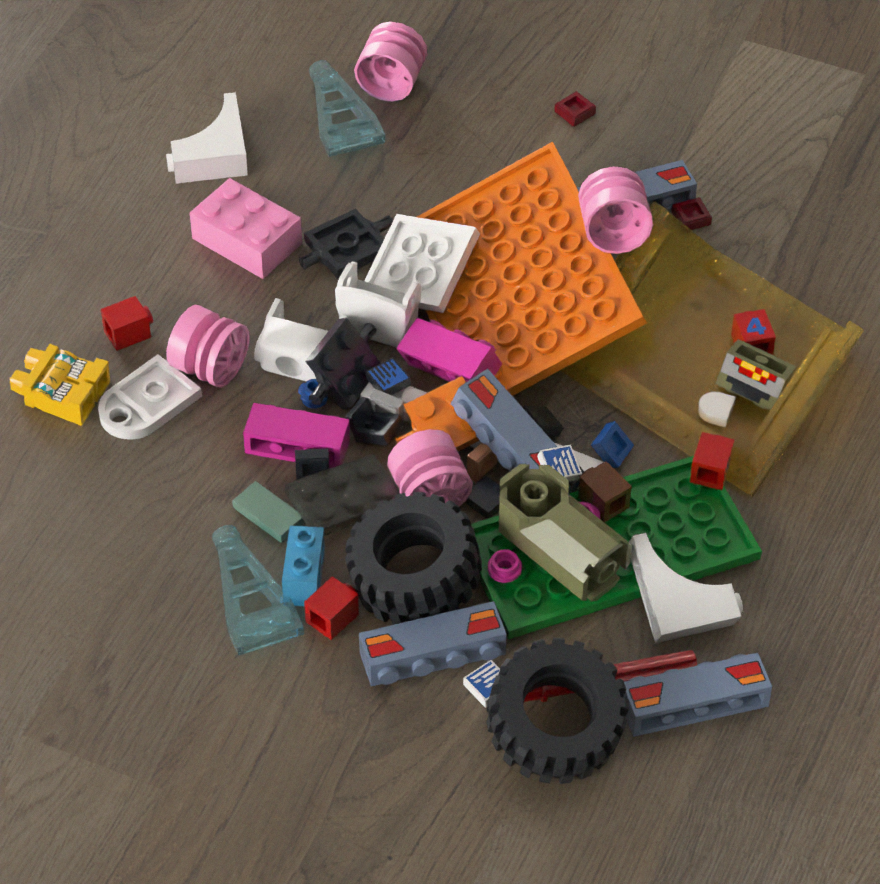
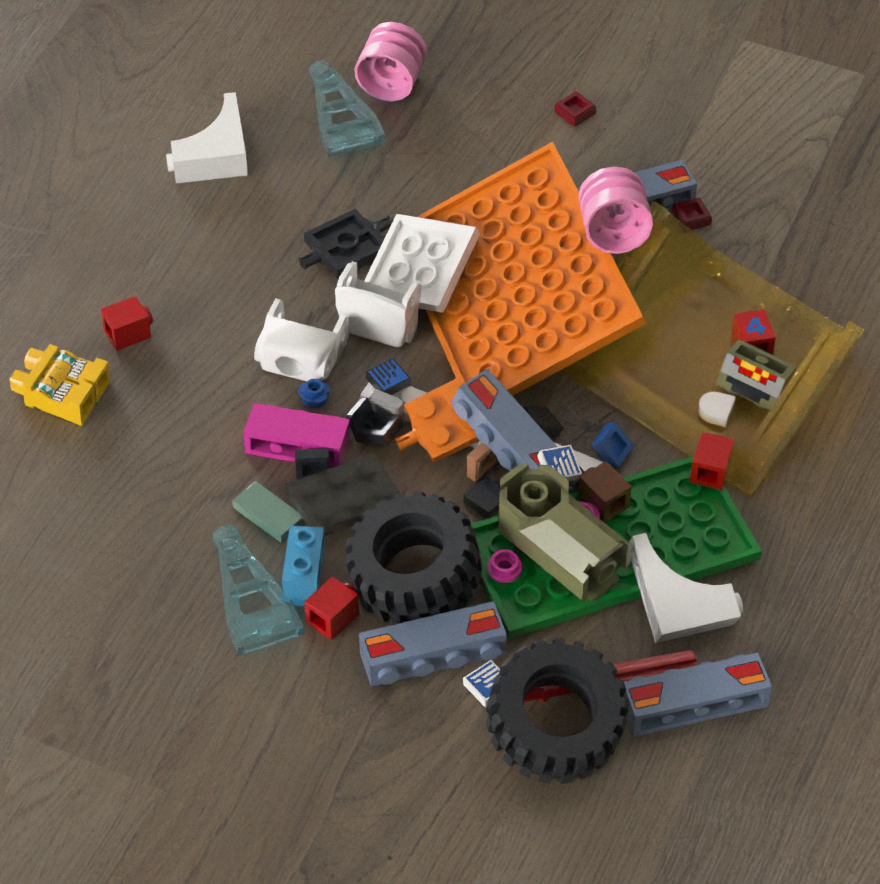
(146, 399): white tile -> none
(208, 346): bright pink wheel -> none
(246, 228): bright pink brick -> none
(342, 363): black plate -> none
(430, 465): bright pink wheel -> none
(445, 352): dark pink brick -> none

